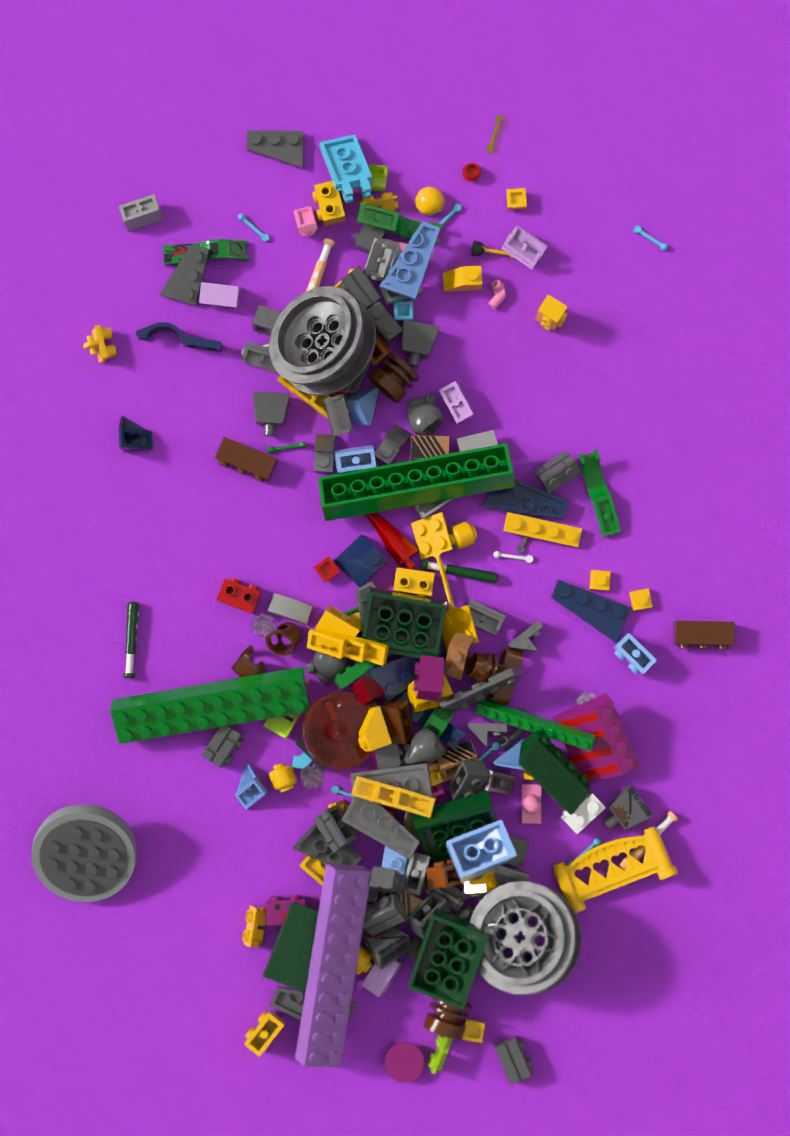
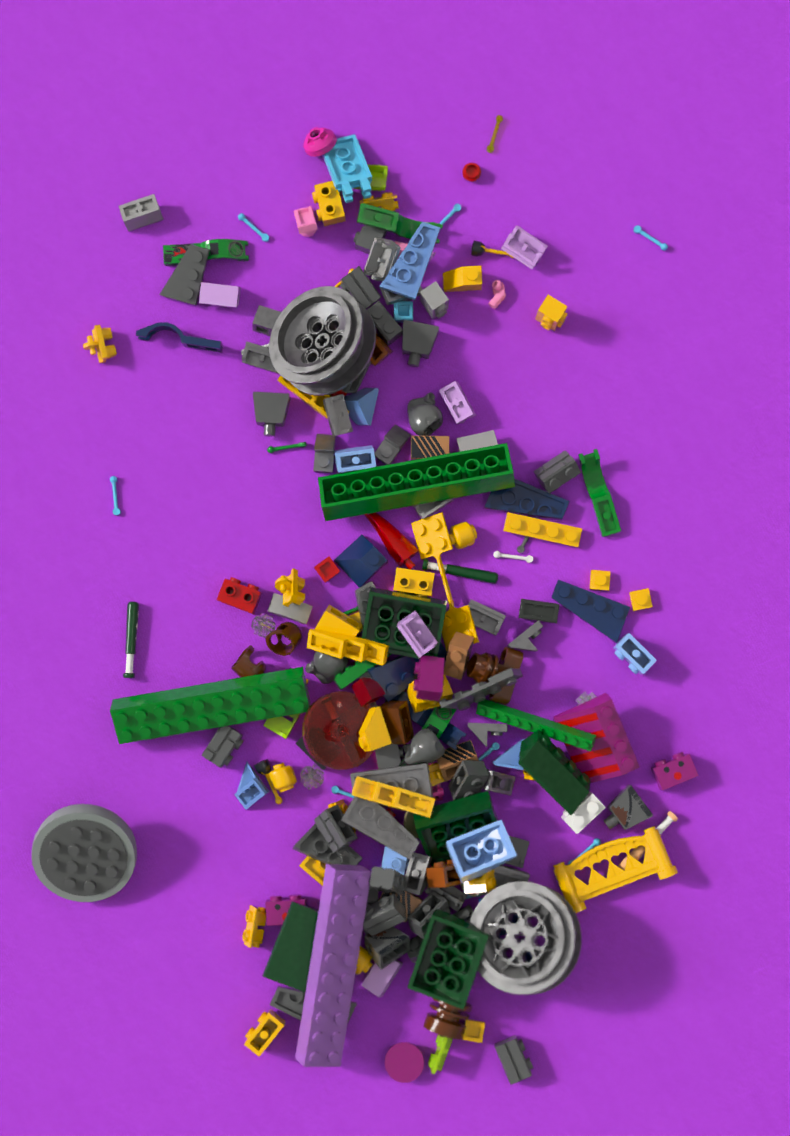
(116, 511): none -> medium azure hinge
(133, 436): dark blue slope -> none
(246, 460): reddish brown brick -> none
(263, 768): none -> hinge
(279, 145): dark grey wing -> none
(290, 588): none -> yellow hips
(301, 761): medium azure piece -> none
(319, 141): none -> dark pink piece
(320, 265): light nougat piece -> none
(396, 375): reddish brown wheel -> none
(417, 633): none -> lavender hinge
(429, 201): yellow hair -> none
(434, 300): none -> light grey brick
(507, 740): dark grey piece -> none
(516, 198): yellow plate -> none
(531, 804): bright pink tile -> none
(538, 611): none -> pearl dark grey plate
(674, 771): none -> magenta brick
(704, 634): reddish brown brick -> none

